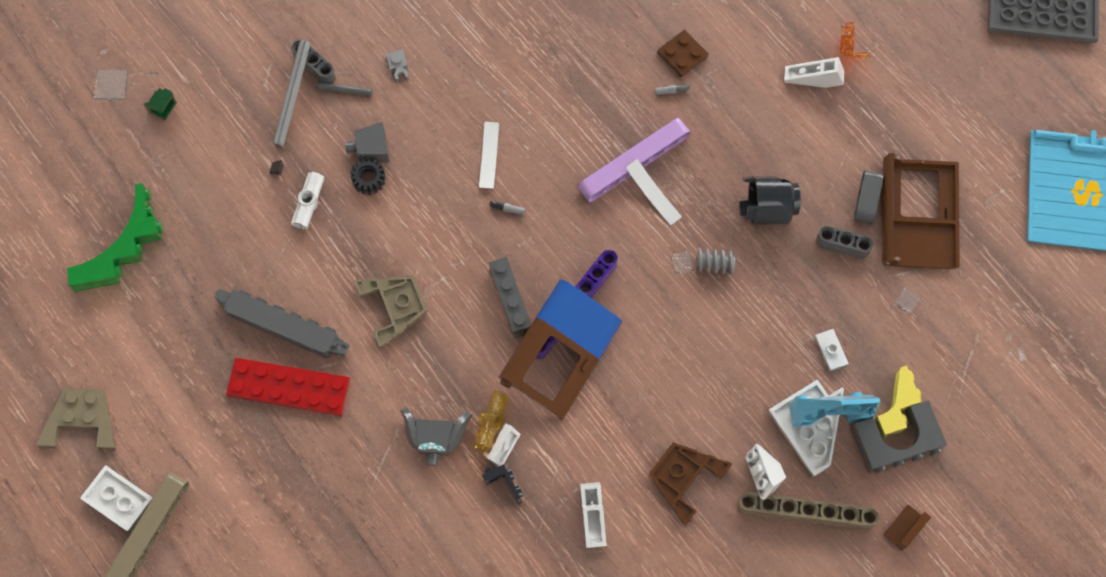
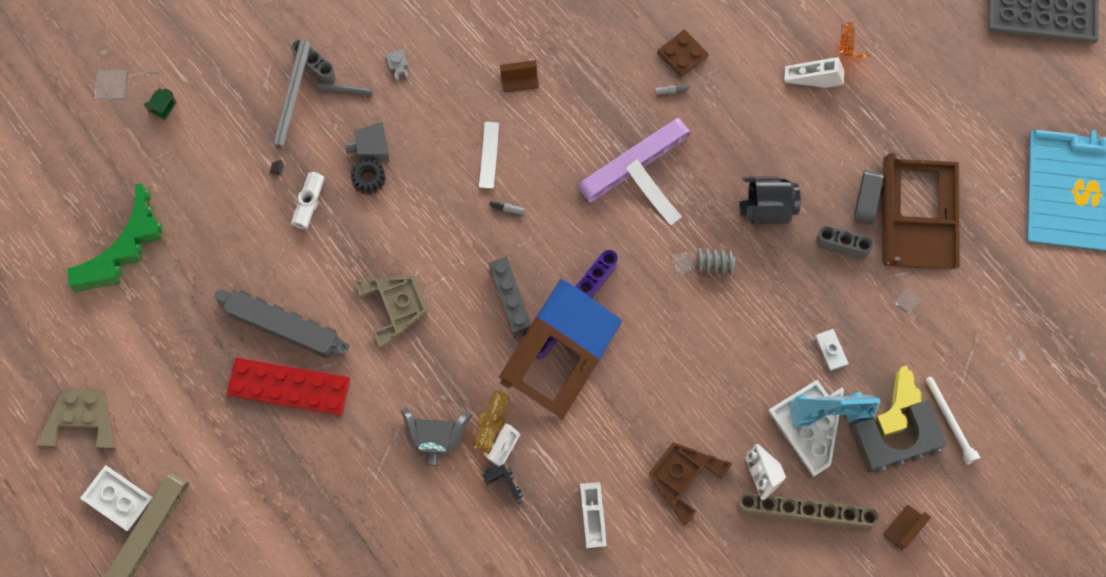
(519, 76): none -> reddish brown panel
(969, 454): none -> white piece

